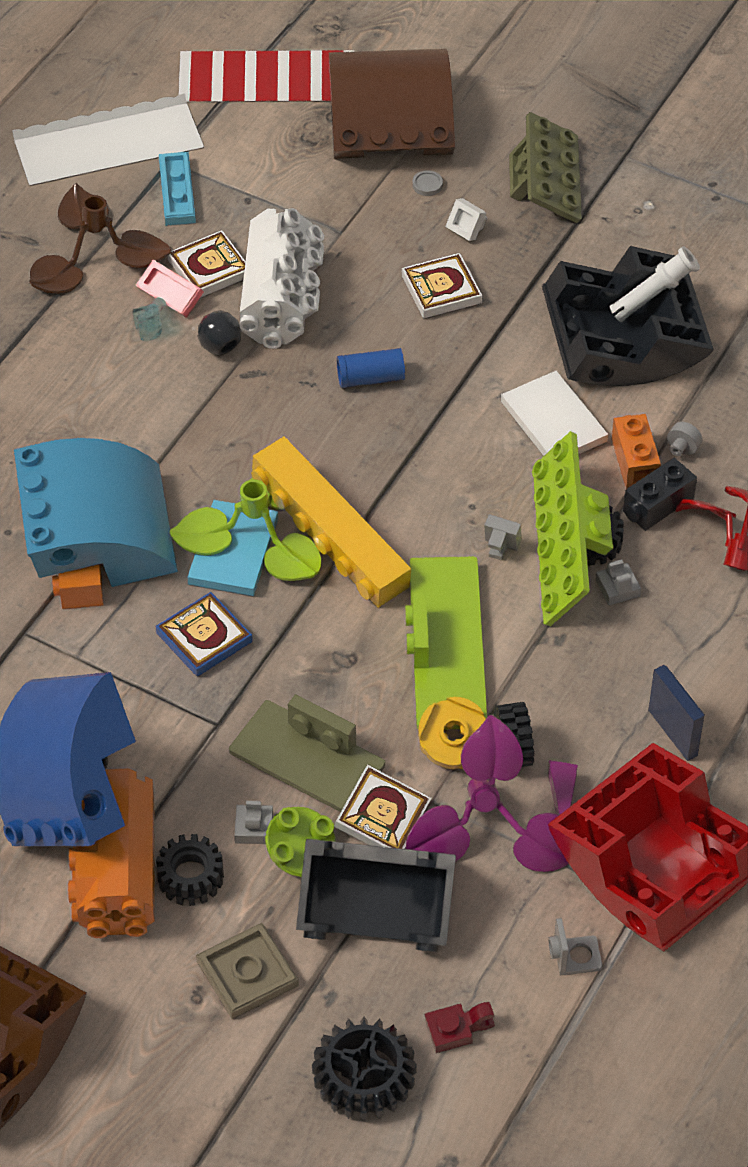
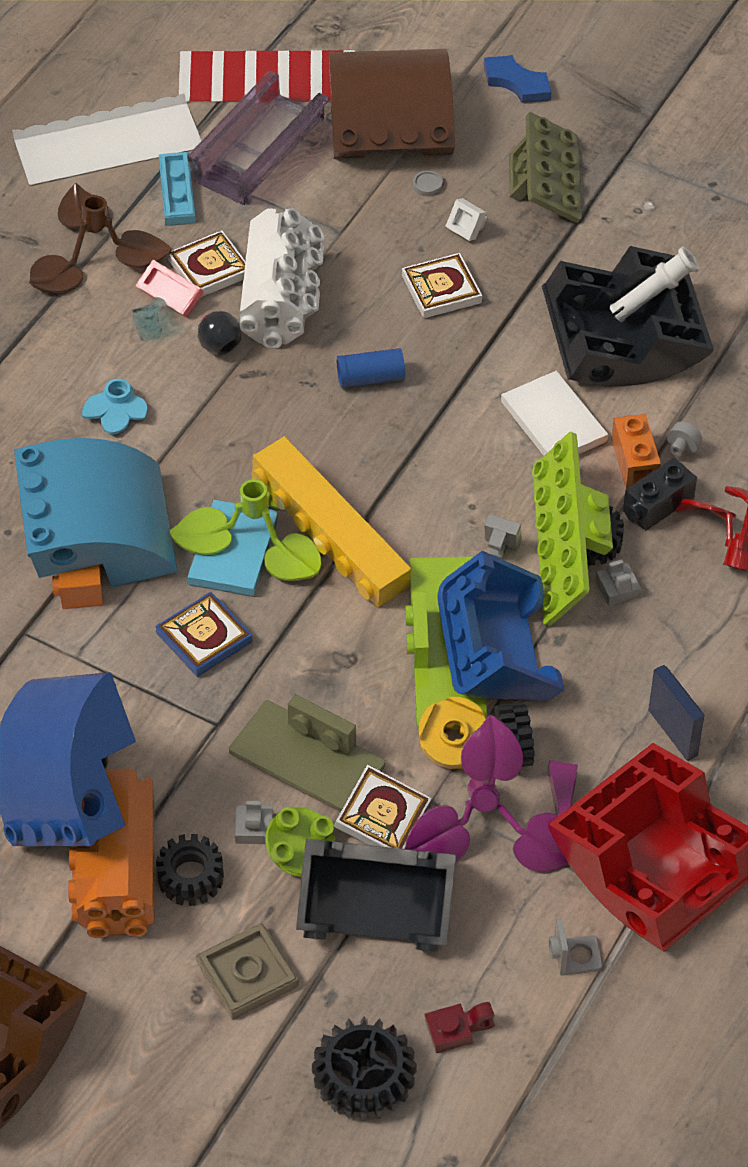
(115, 406): none -> medium azure plate
(253, 139): none -> piece
(489, 634): none -> blue windscreen
(526, 84): none -> blue tile

